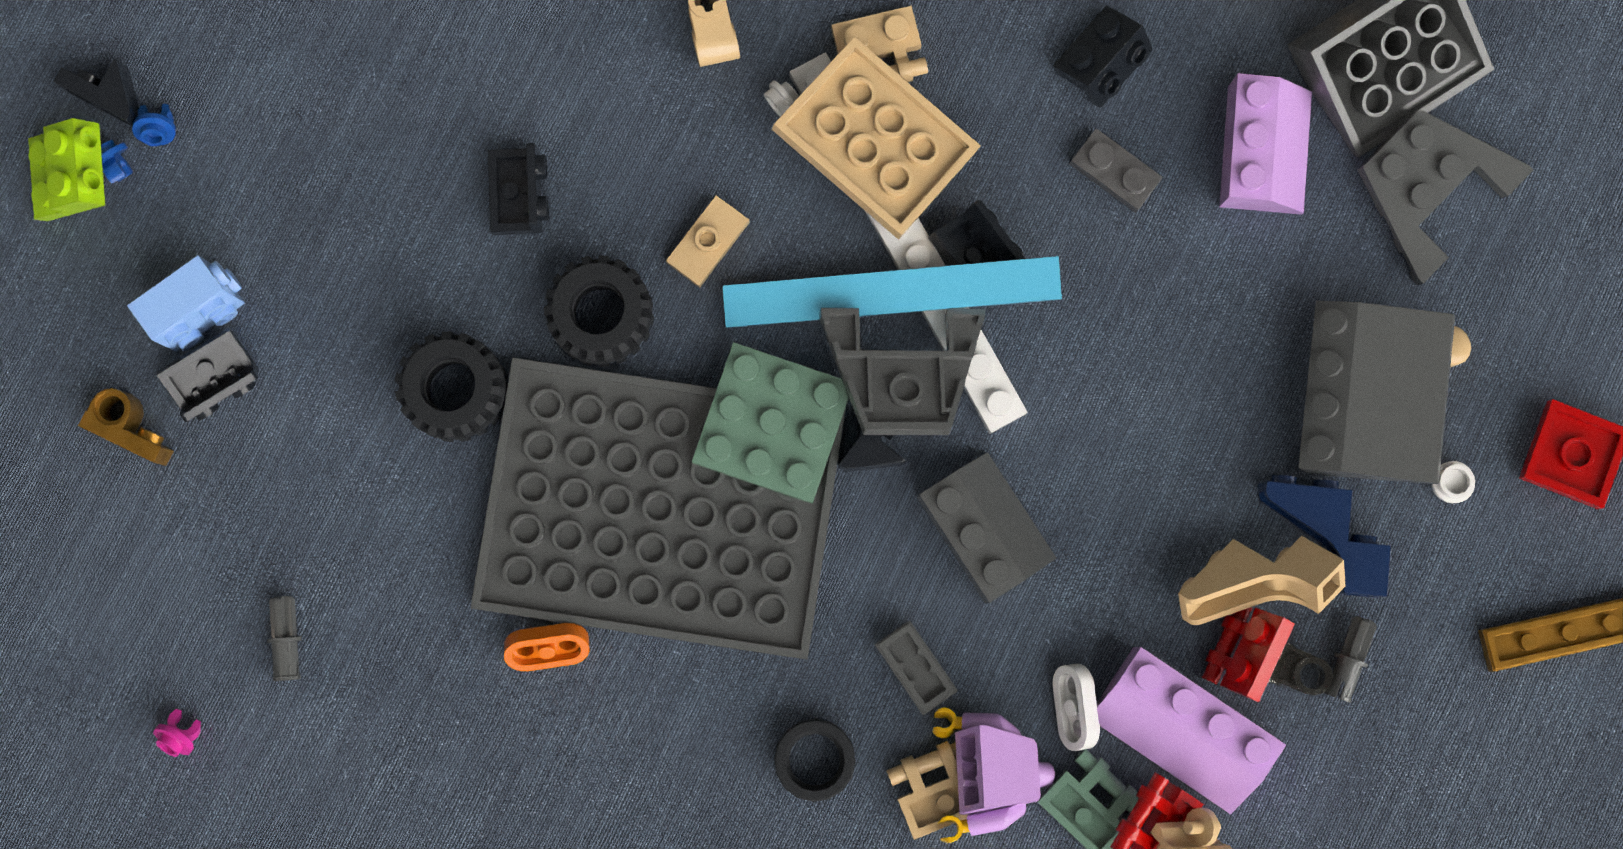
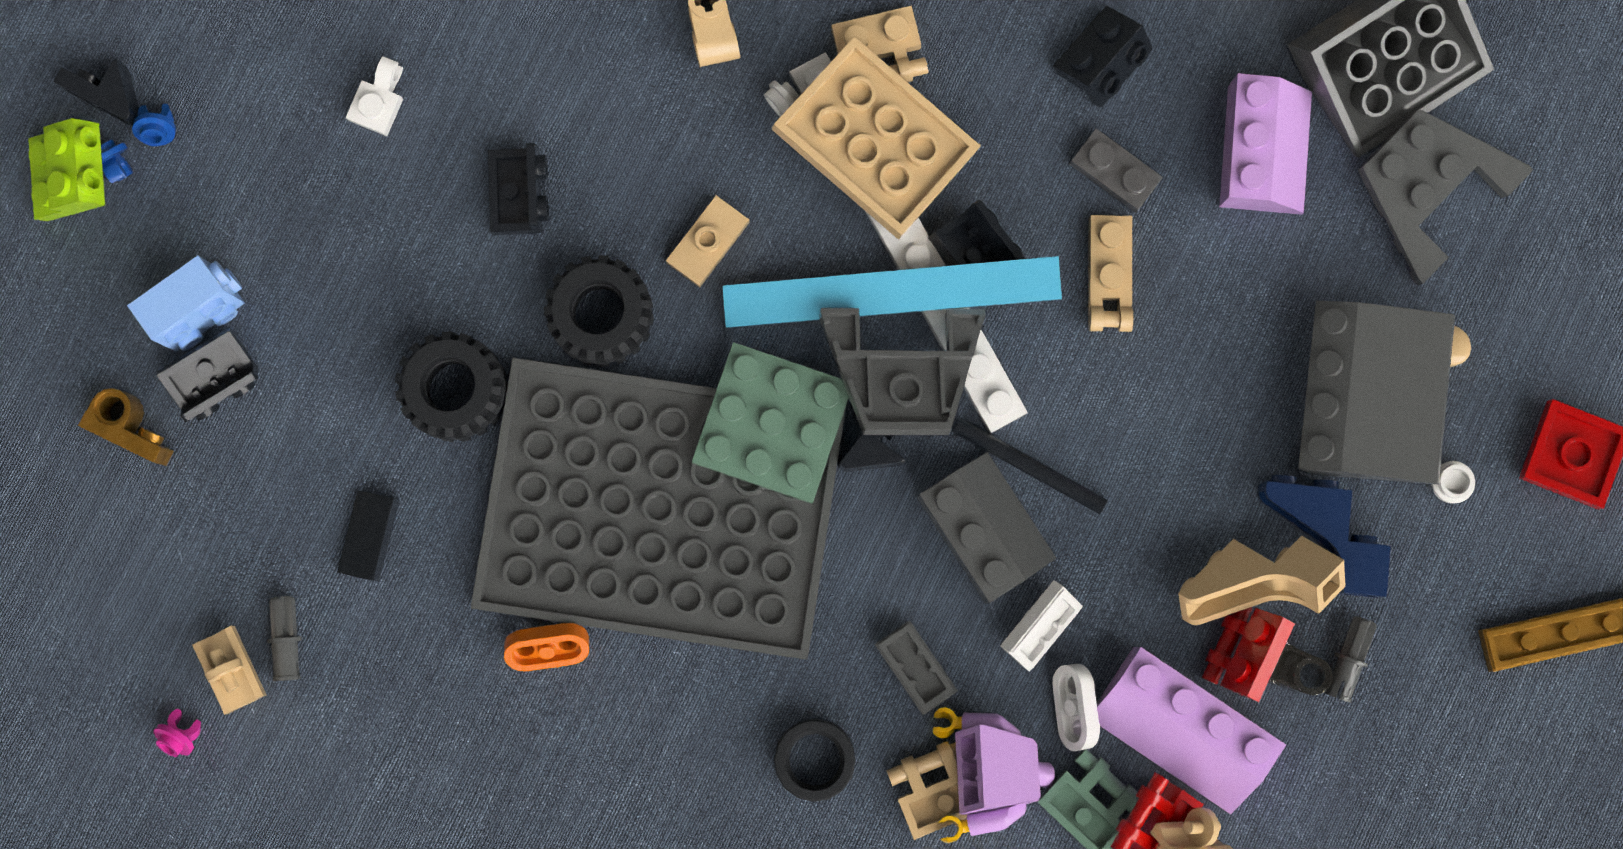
(229, 670): none -> tan hips
(368, 536): none -> black slope
(375, 103): none -> white plate
(1030, 466): none -> black bar
(1041, 625): none -> white plate
(1110, 272): none -> tan plate

